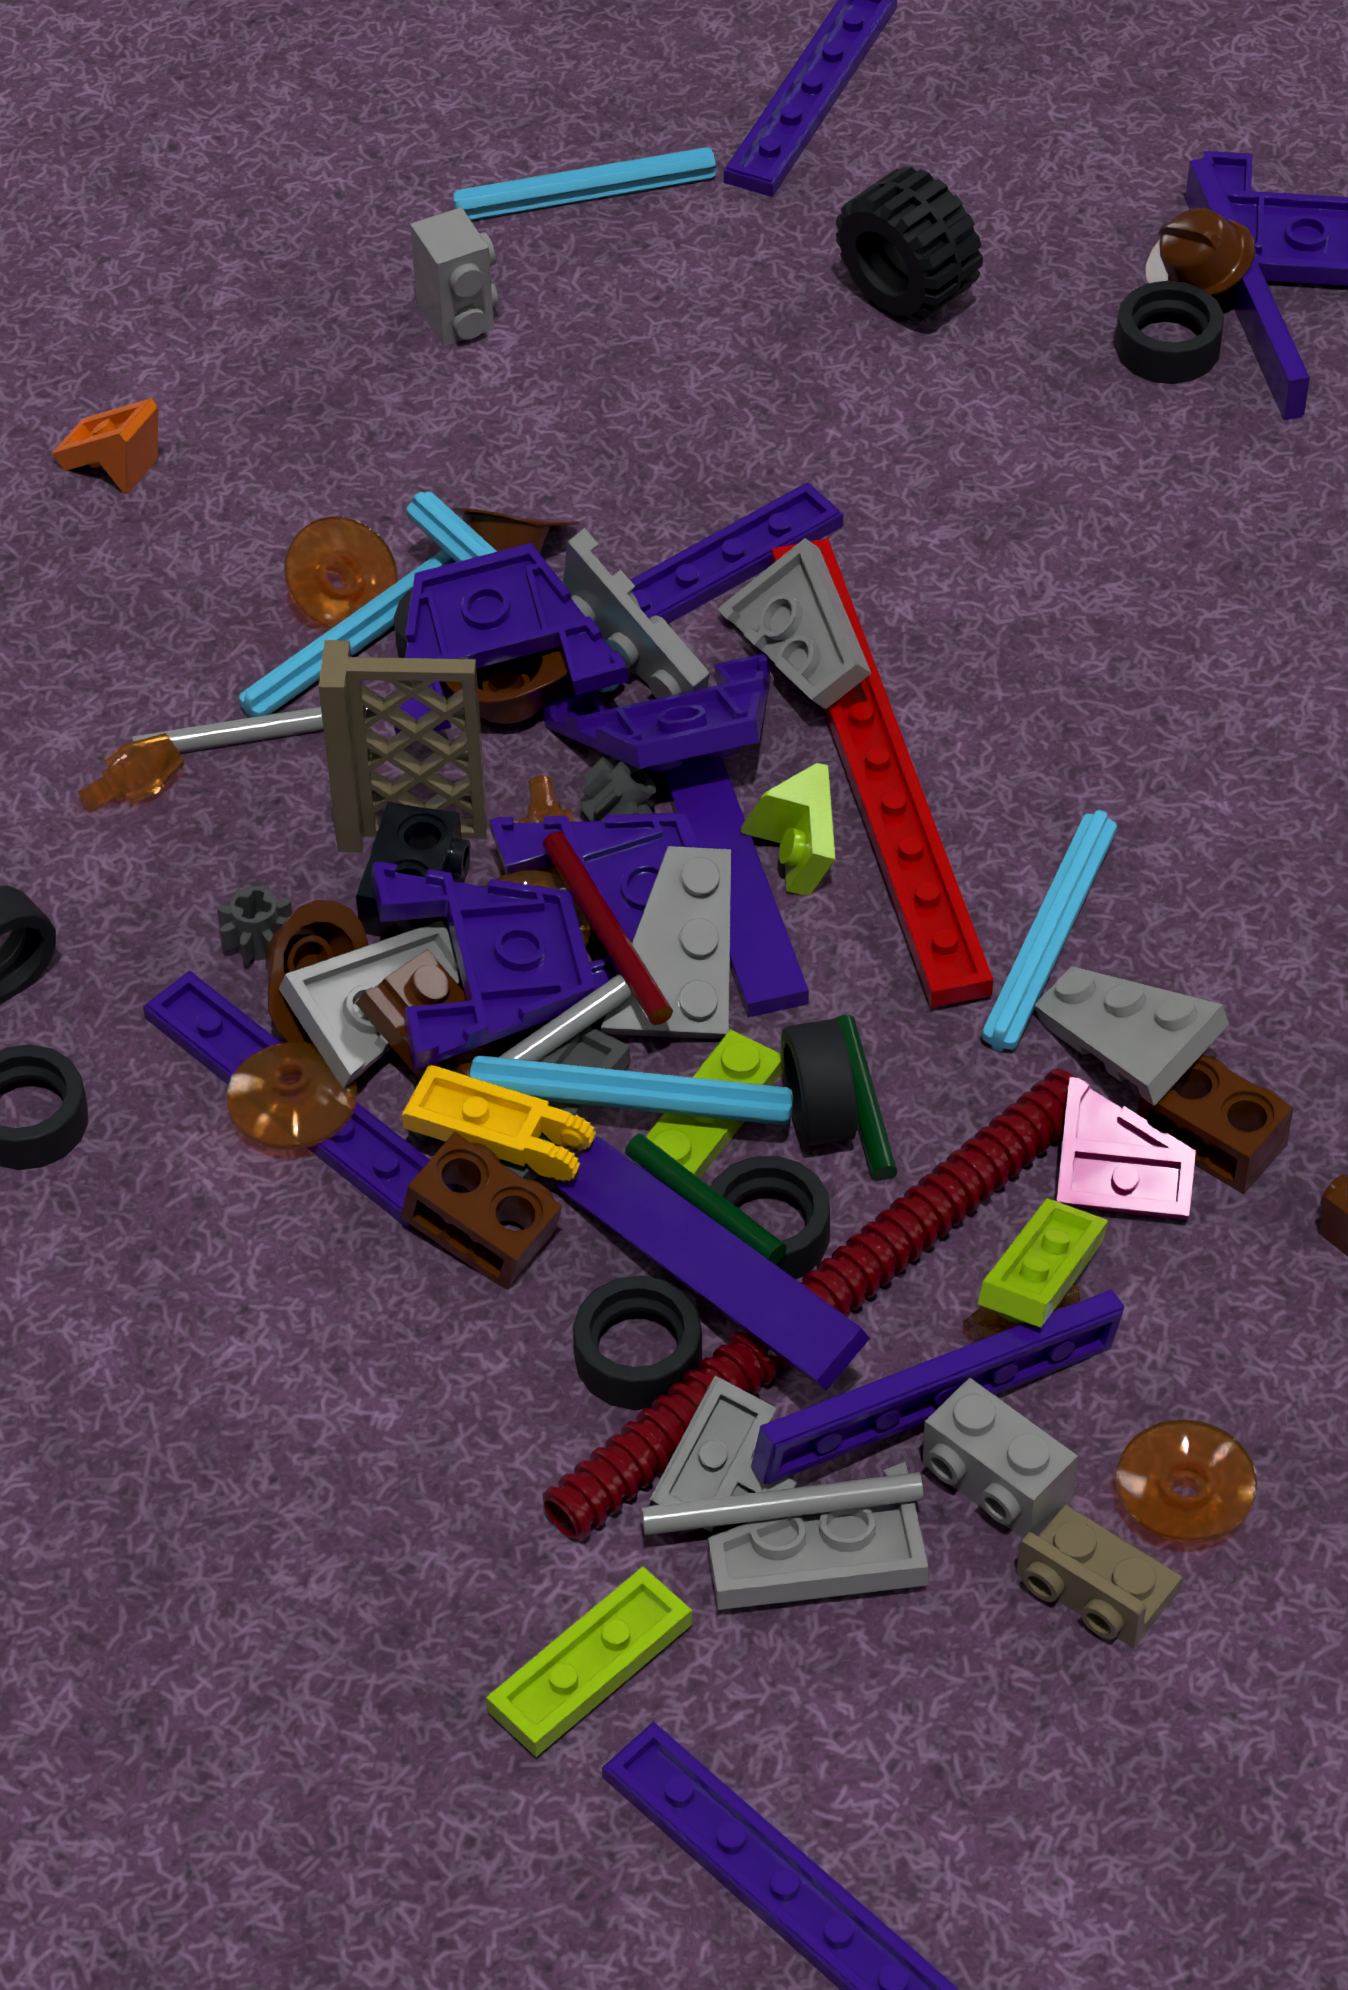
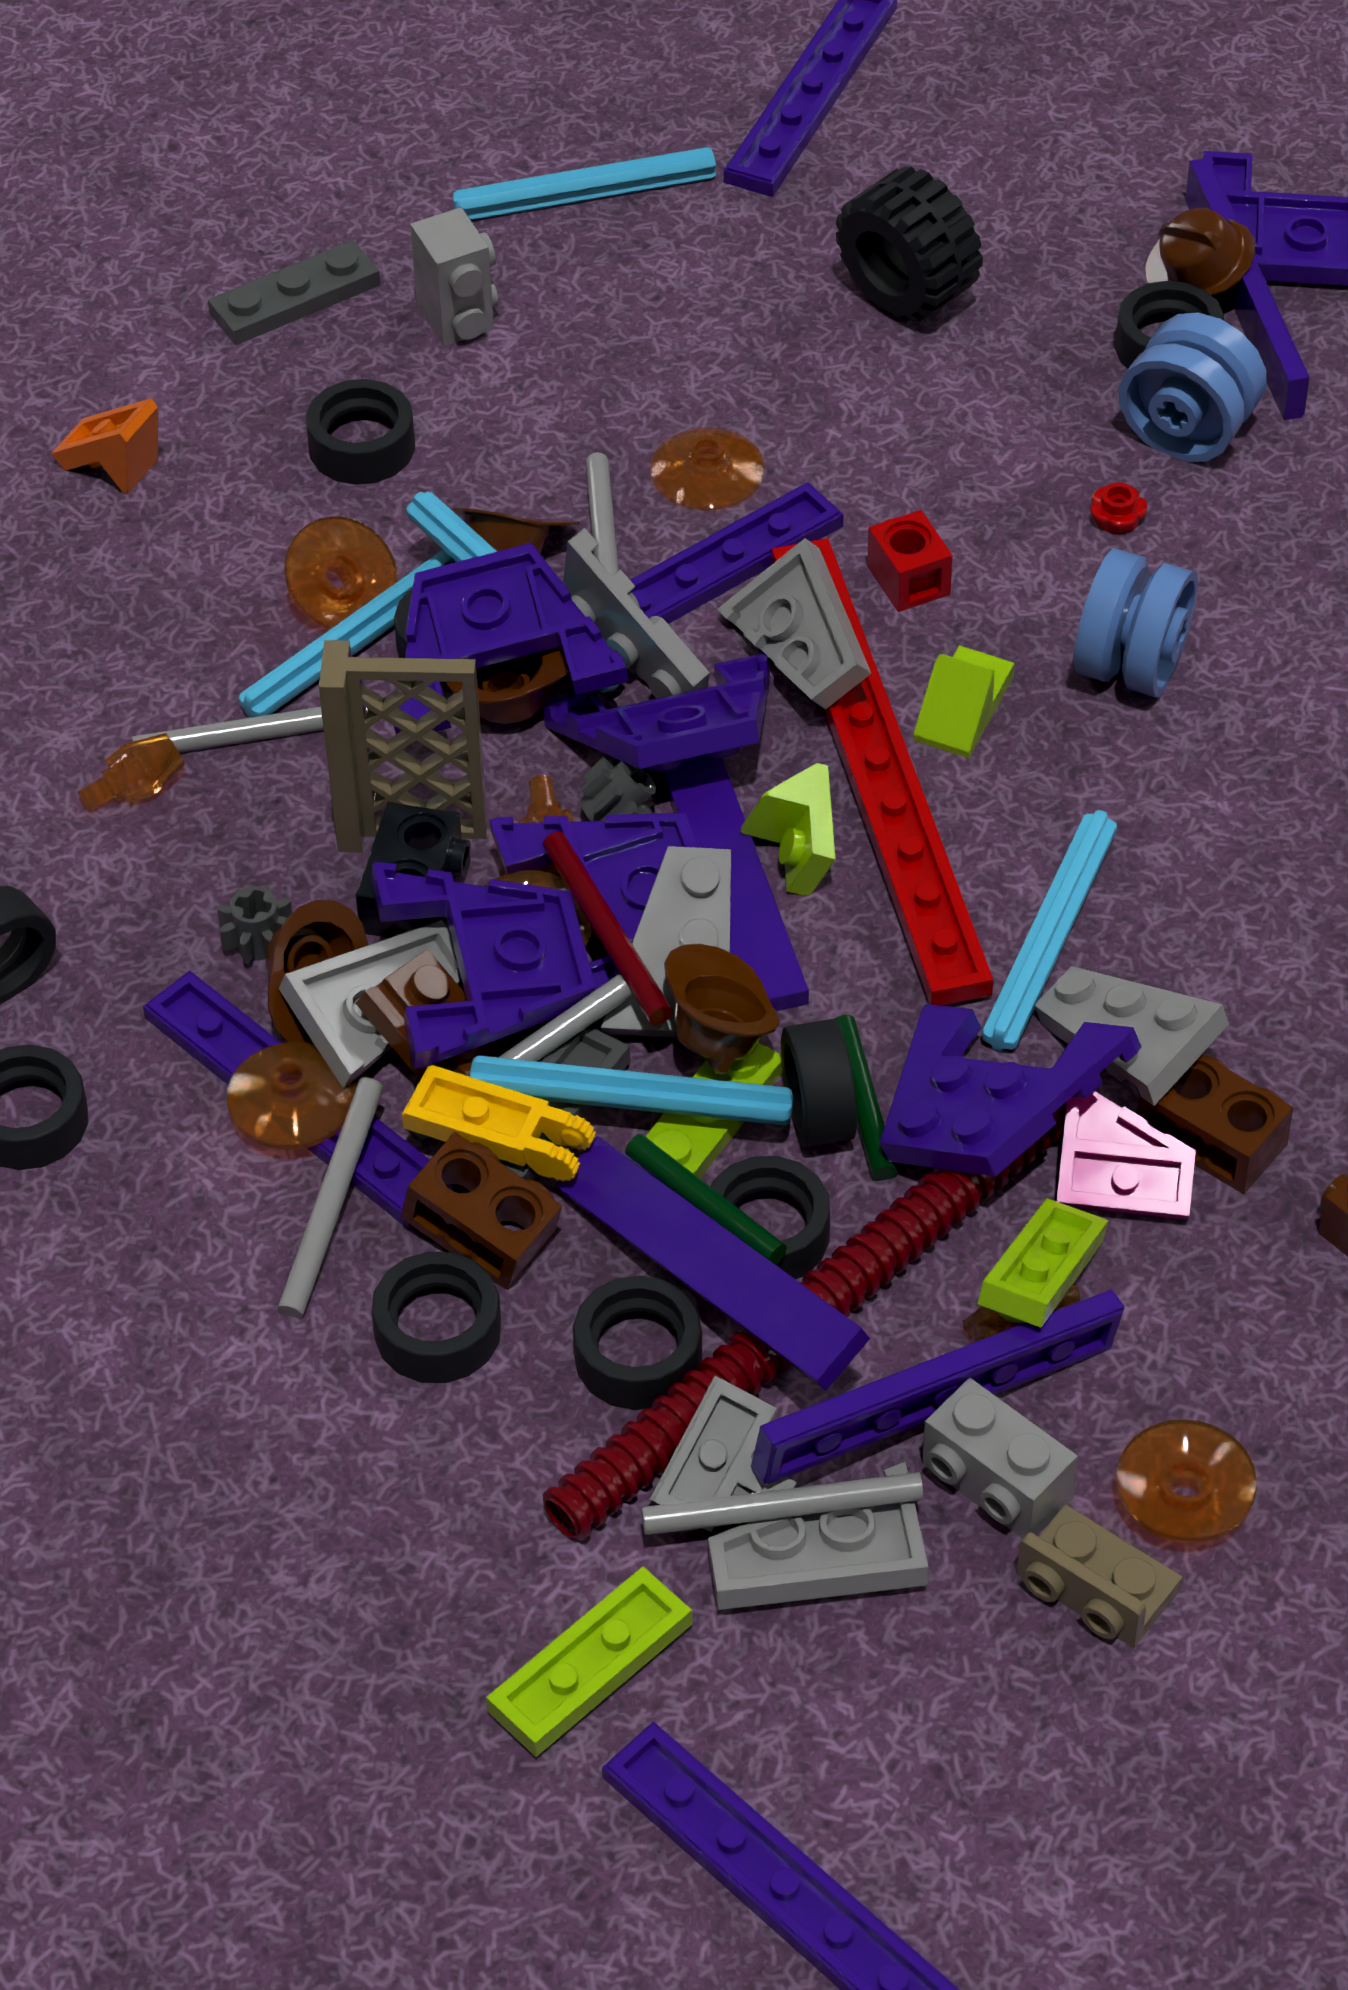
(294, 292): none -> dark grey plate
(330, 1198): none -> light grey bar
(360, 461): none -> black tyre
(444, 1359): none -> black tyre
(602, 511): none -> light grey bar
(707, 468): none -> clear orange dish
(718, 1004): none -> reddish brown piece
(909, 560): none -> red brick
(961, 699): none -> lime slope
(986, 1112): none -> dark purple wing
(1118, 508): none -> red plate
(1135, 622): none -> medium blue wheel
(1192, 387): none -> medium blue wheel

